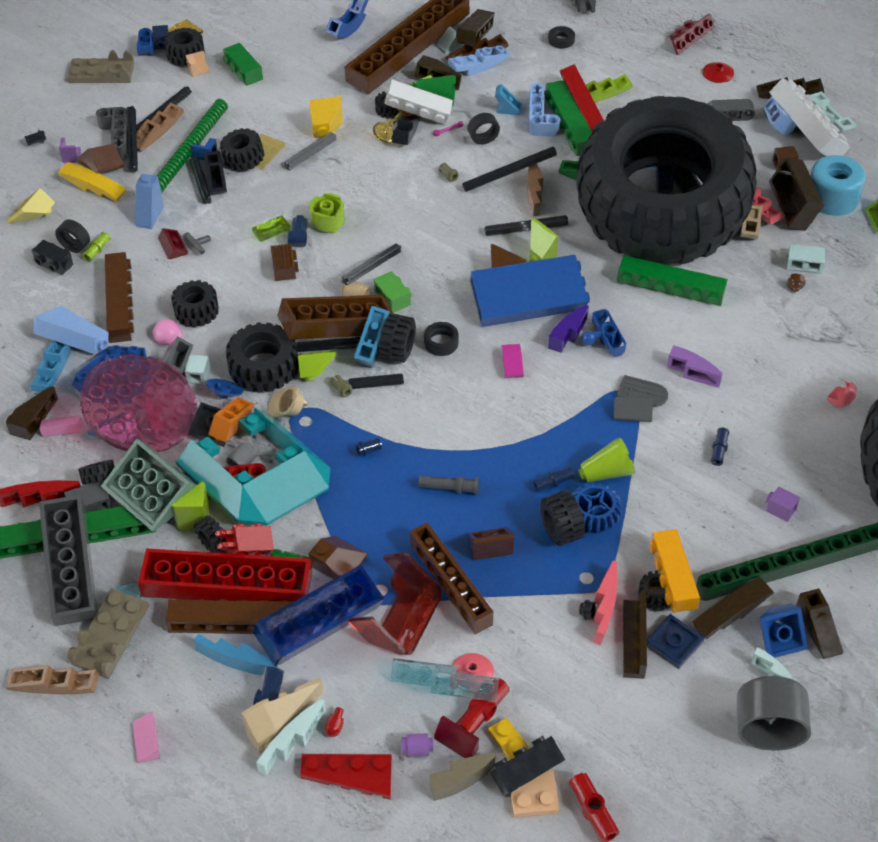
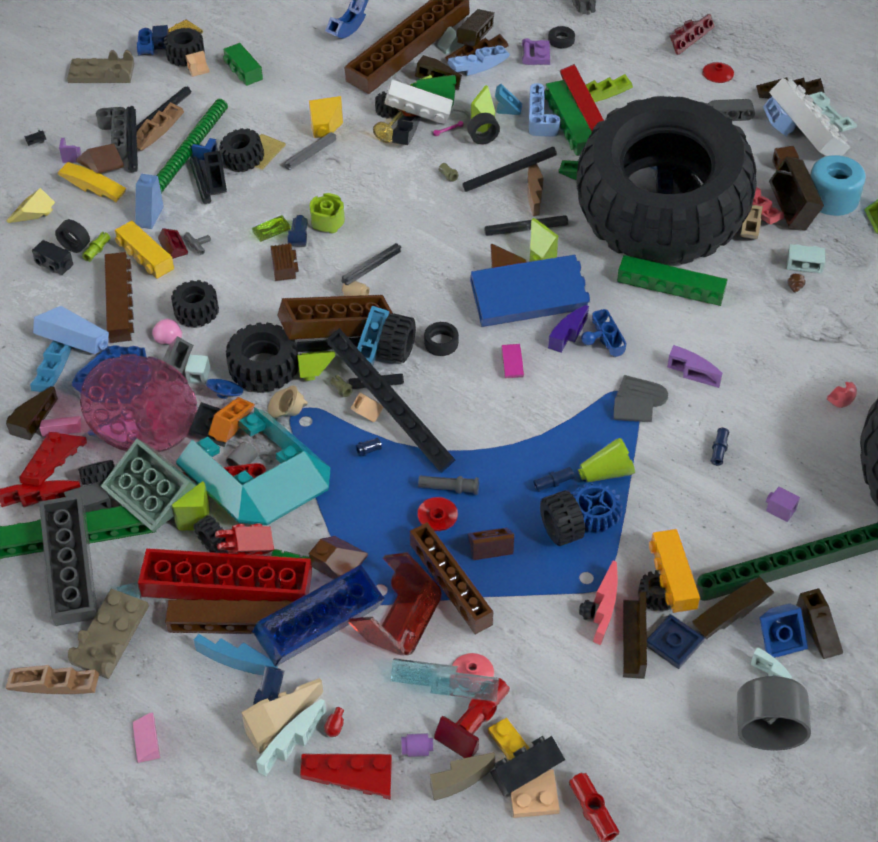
(50, 455): none -> red wing
(144, 249): none -> yellow brick
(367, 407): none -> light nougat panel
(390, 400): none -> black plate
(393, 291): bright green piece -> none
(440, 508): none -> red dish
(482, 104): none -> lime slope
(541, 52): none -> medium lavender plate

